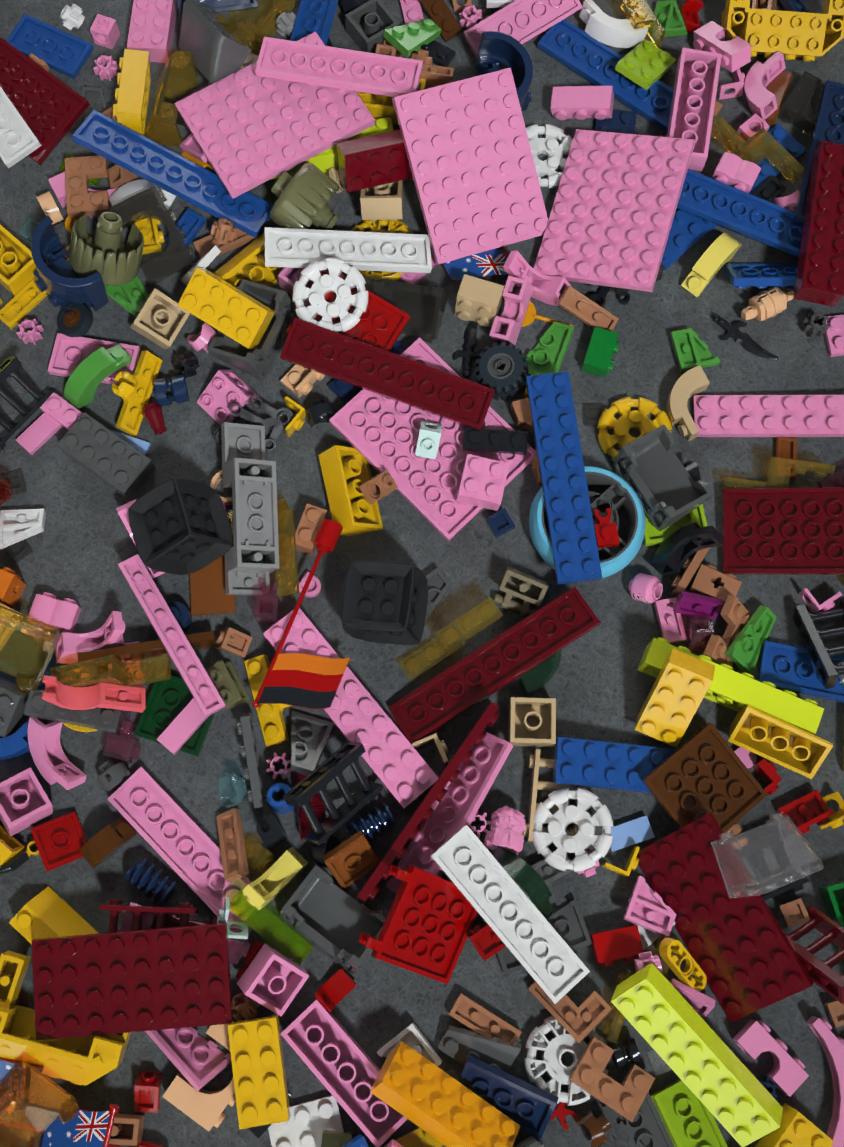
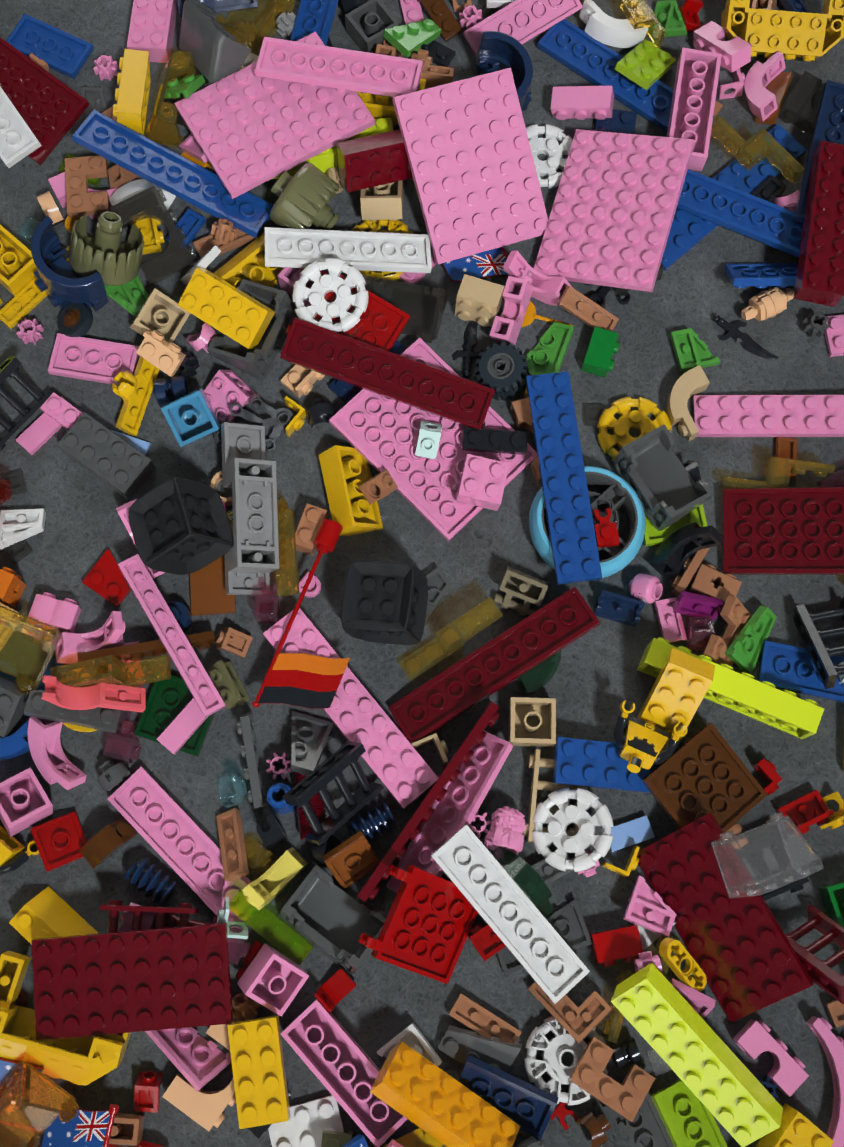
(72, 16): white gear -> none
(91, 372): bright green arch -> none
(105, 31): bright pink brick -> none
(108, 580): none -> red wing
(154, 416): dark red cone -> none
(160, 353): none -> light nougat bracket
(186, 86): none -> bright green wing
(191, 417): none -> dark azure brick
(269, 715): yellow plate -> none
(500, 523): dark blue plate -> none
(618, 608): none -> dark blue hinge
(642, 742): none -> torso
(710, 262): light yellow arch -> none
(736, 172): bright pink brick -> none
(747, 757): bright pink tile -> none
(752, 126): bright pink brick -> none
(778, 741): yellow slope -> none
(794, 913): nougat plate -> none
(814, 605): bright pink bracket -> none

